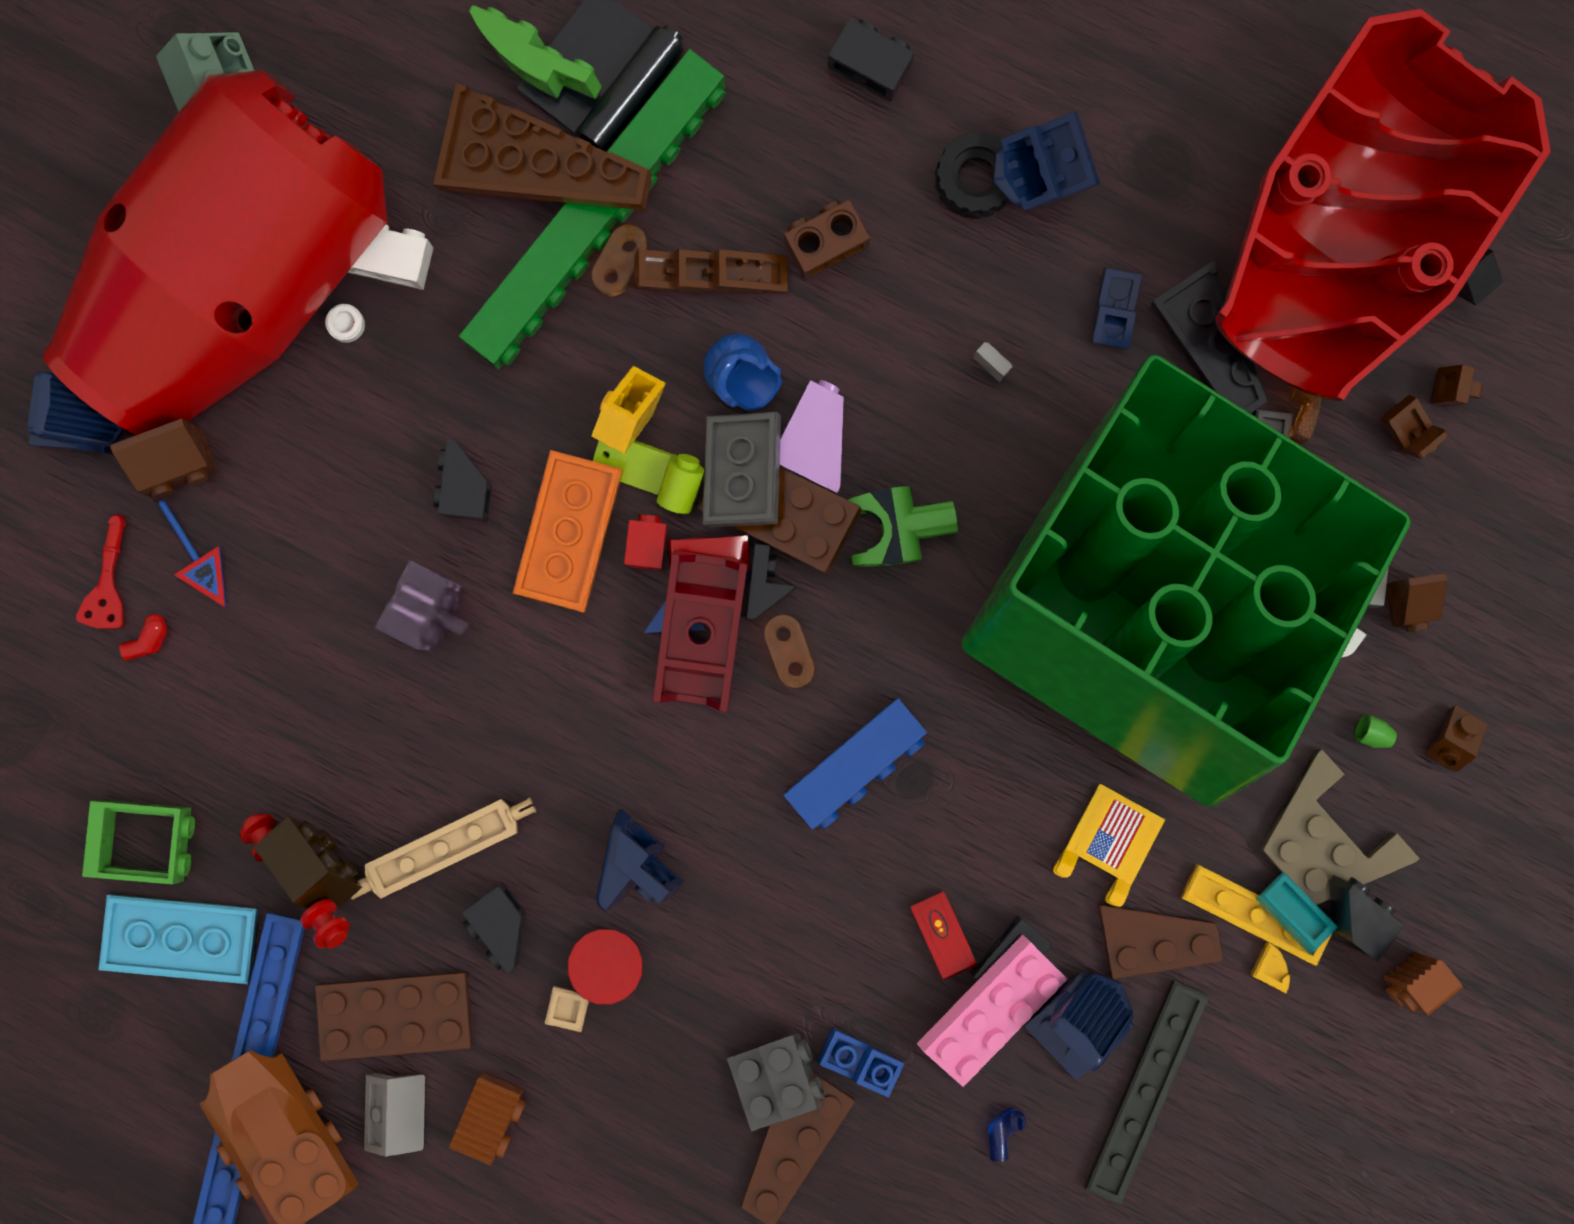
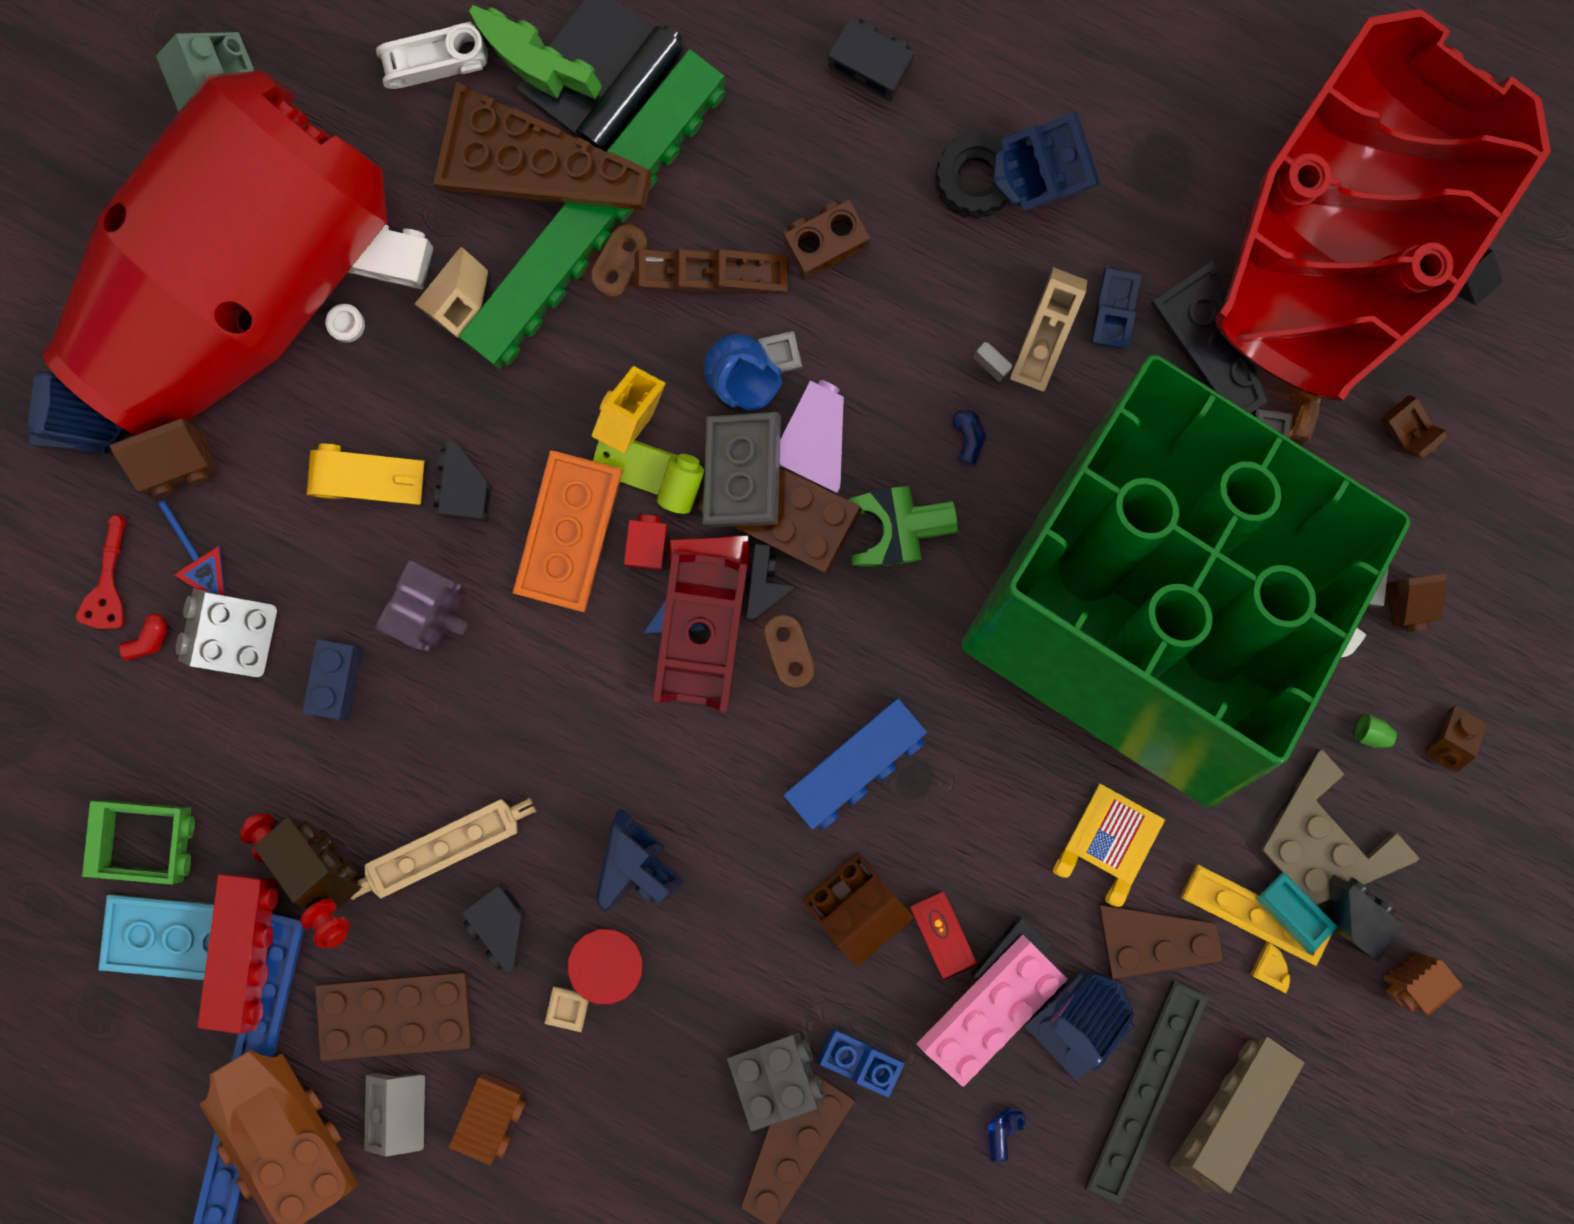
(226, 633): none -> bracket
(238, 953): none -> red brick
(332, 680): none -> dark blue brick
(363, 476): none -> yellow door
(432, 56): none -> white piece
(455, 293): none -> tan slope
(782, 351): none -> light grey tile
(857, 909): none -> reddish brown slope
(973, 432): none -> clear blue arm
(1049, 329): none -> tan slope
(1237, 1117): none -> dark tan wedge
(1455, 386): reddish brown tile -> none

